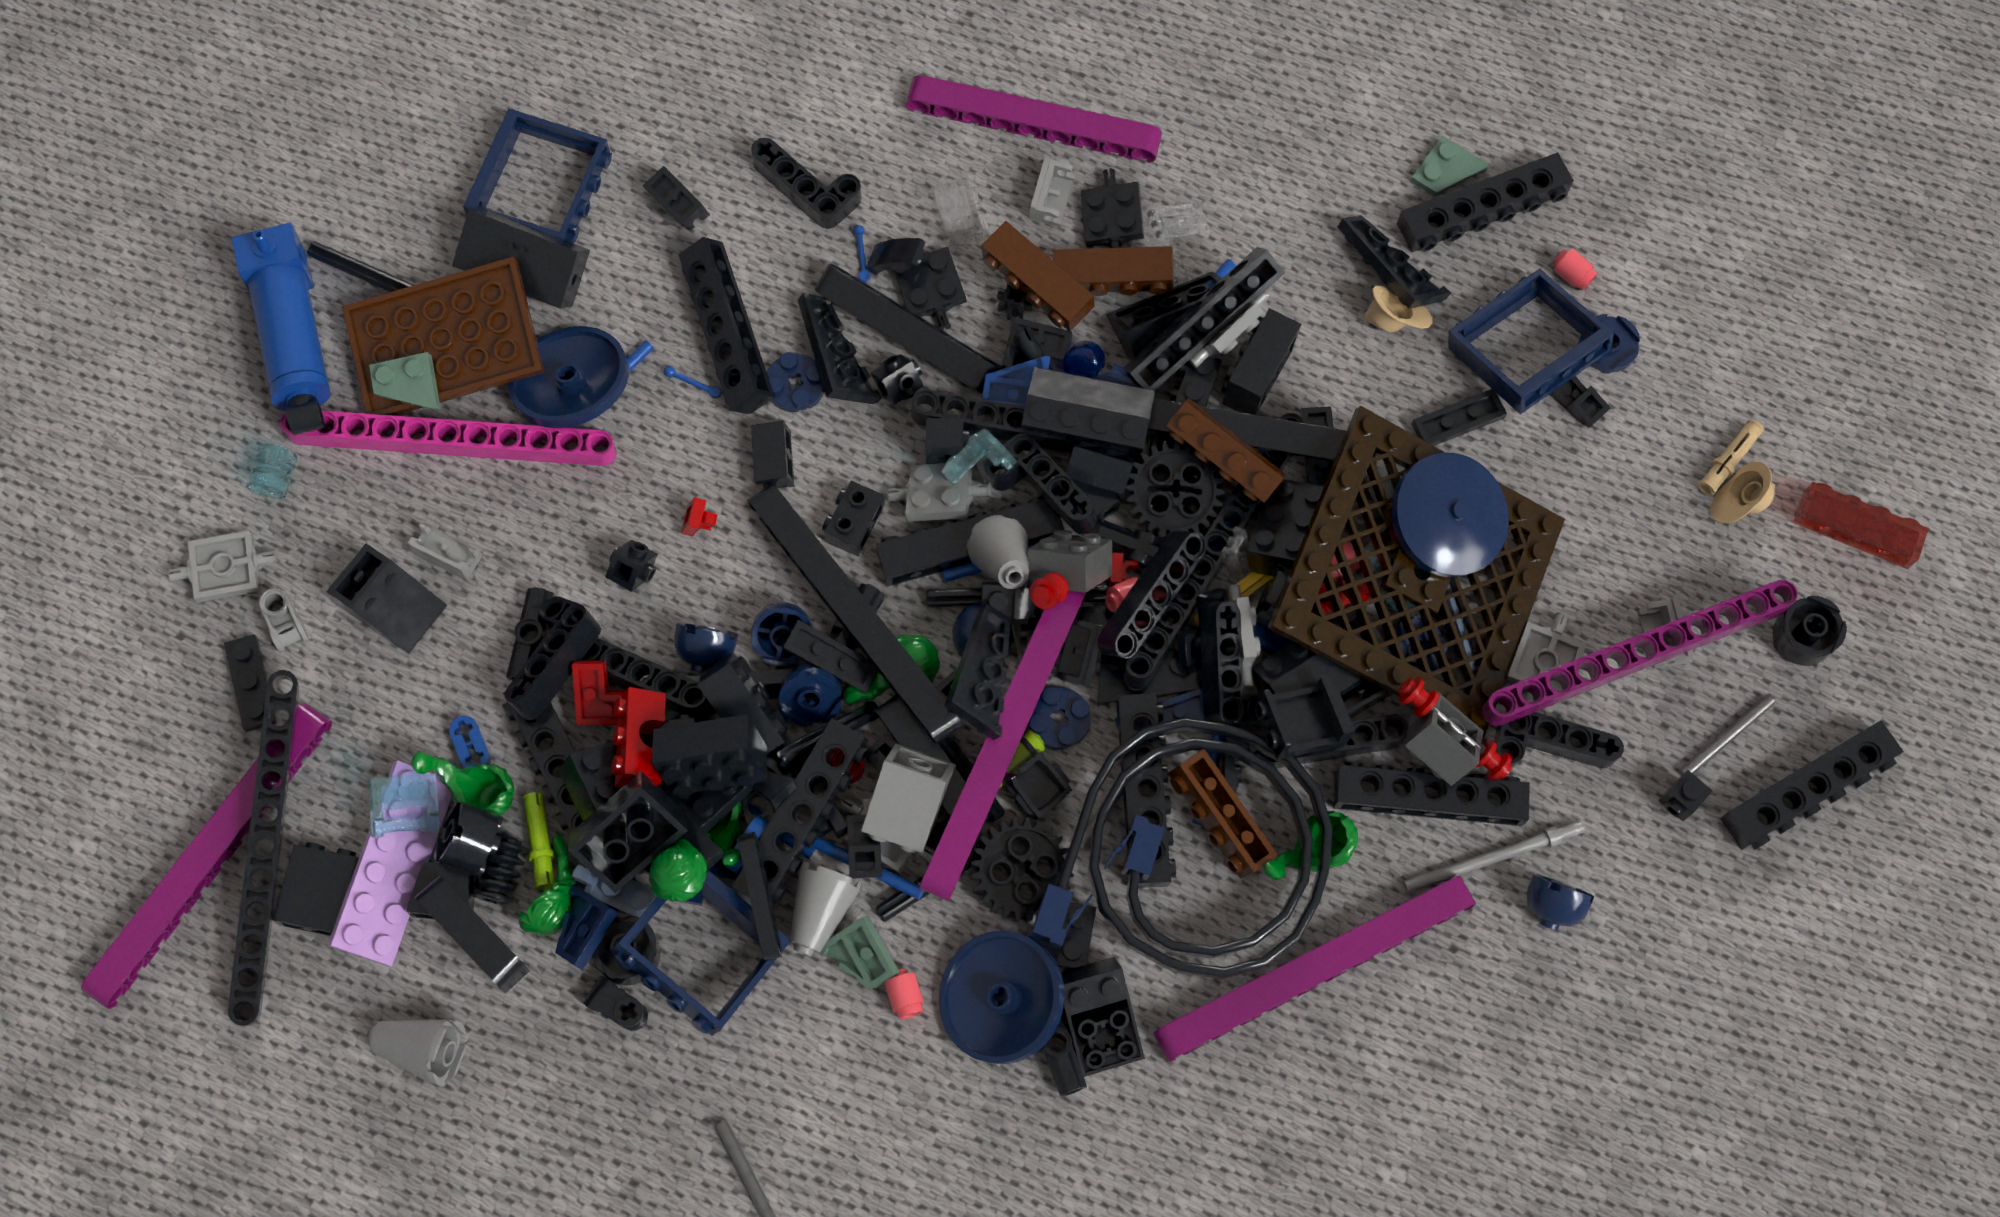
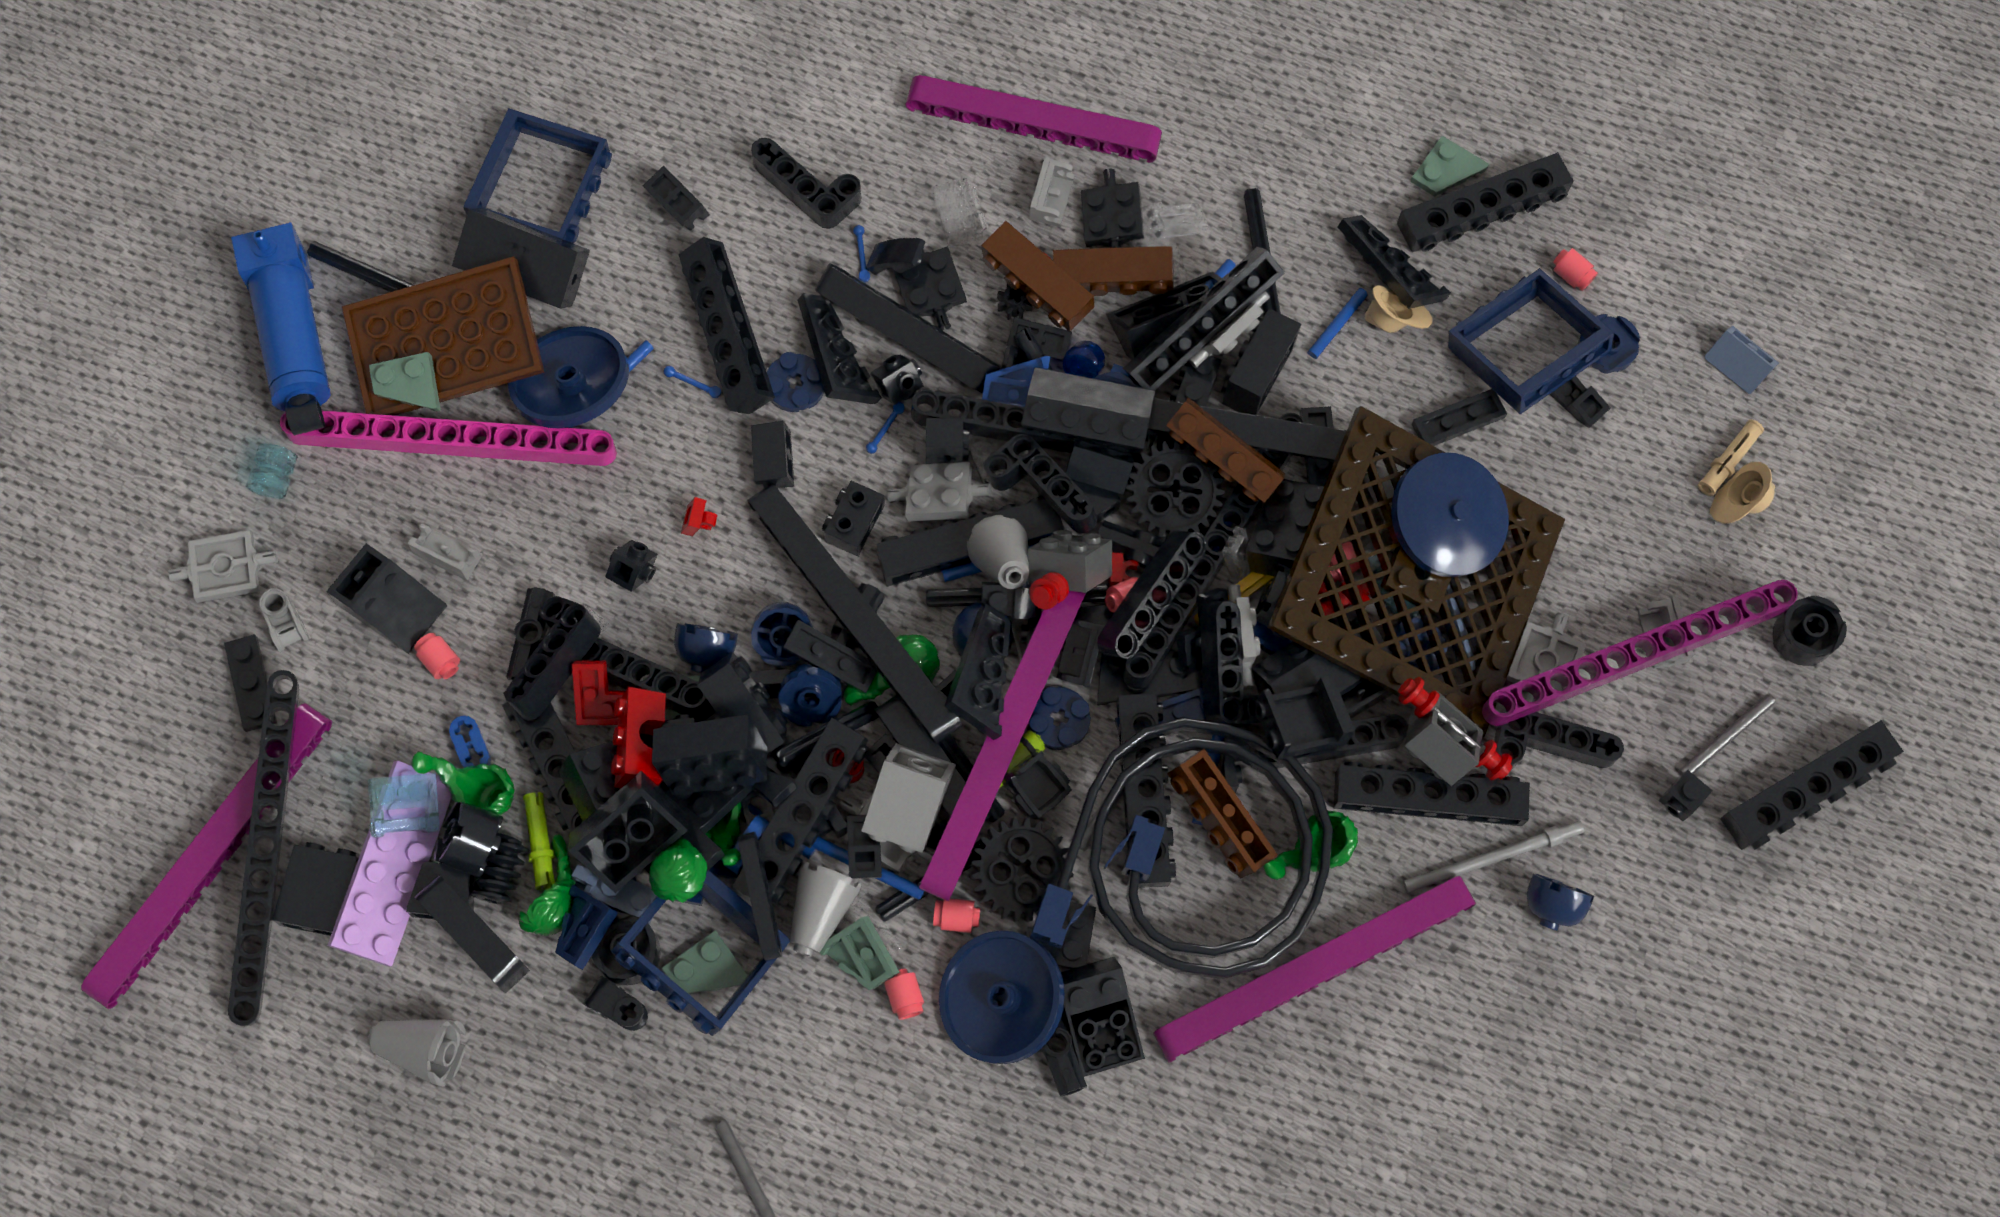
(437, 656): none -> coral brick
(706, 967): none -> sand green wing
(898, 408): none -> blue hinge
(956, 915): none -> coral brick
(977, 446): clear light blue bracket -> none
(1260, 238): none -> black axle
(1337, 323): none -> blue bar
(1741, 359): none -> sand blue panel
(1861, 525): clear red brick -> none

